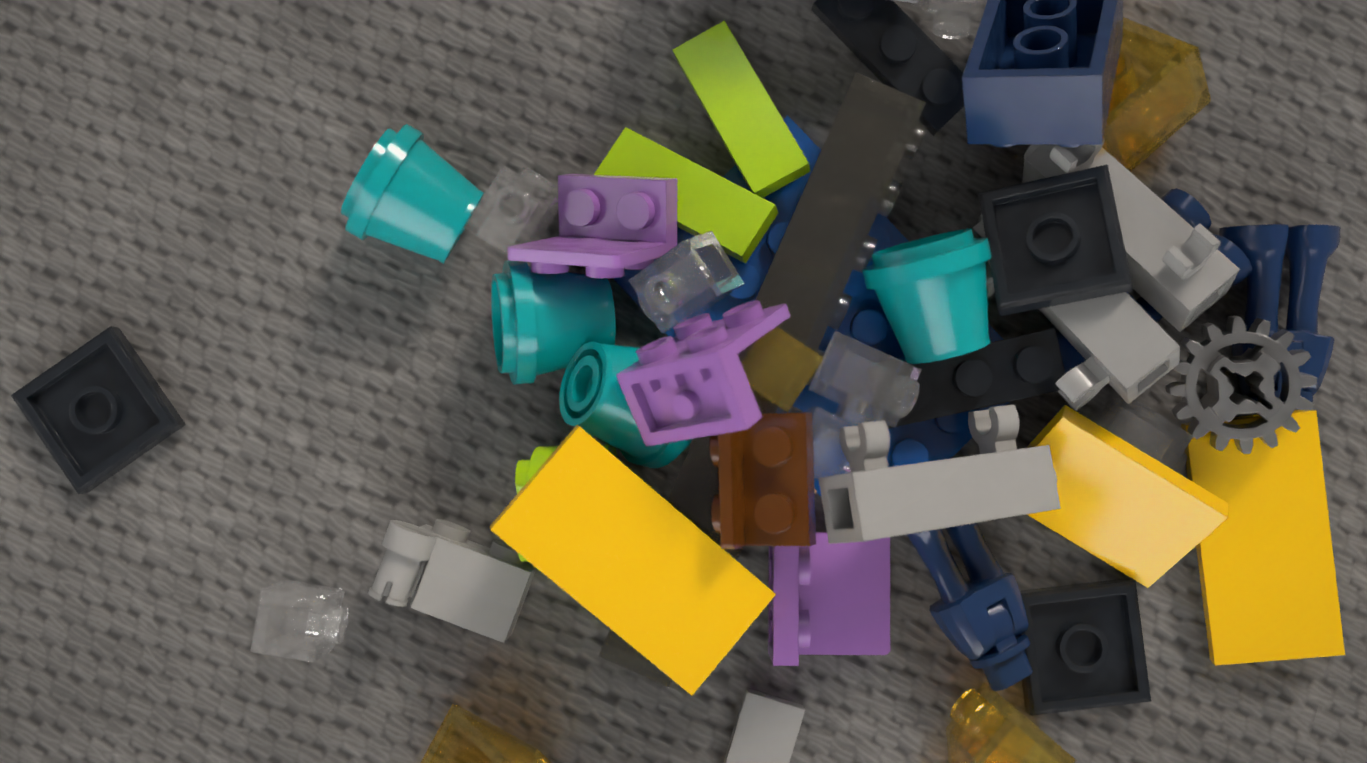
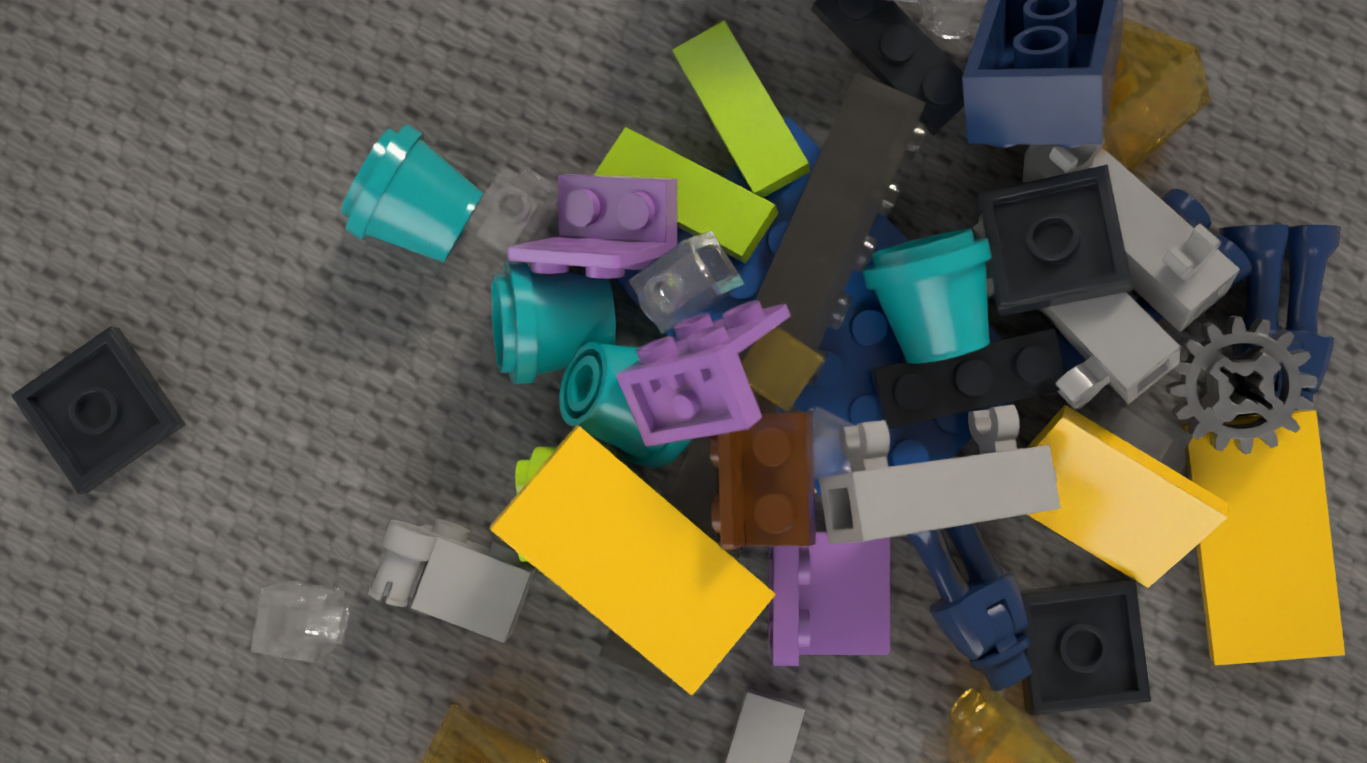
(865, 382): clear brick -> none

